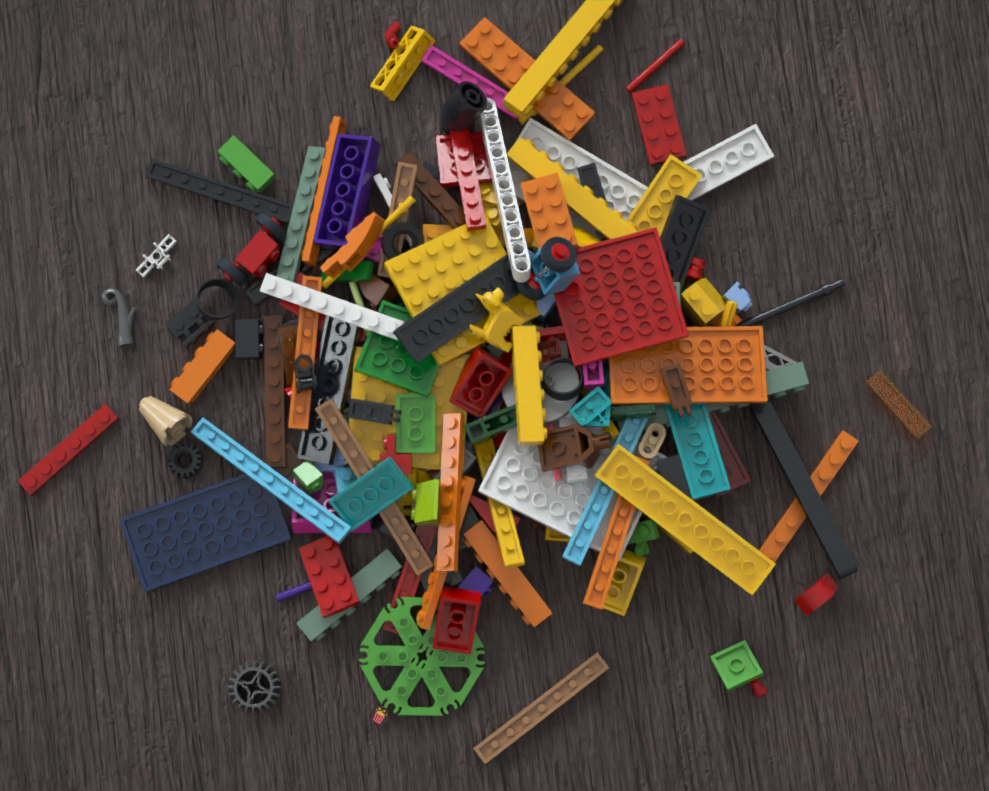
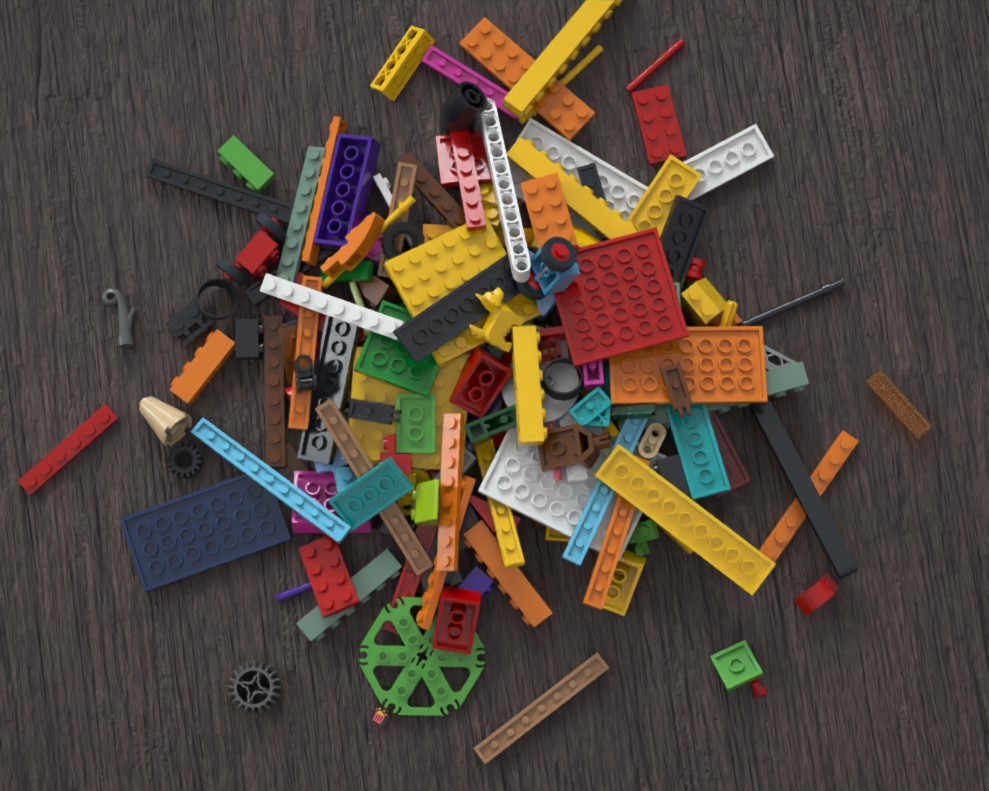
(162, 254): white piece -> none
(308, 477): brick -> none
(391, 37): red arm -> none
(739, 296): light blue brick -> none

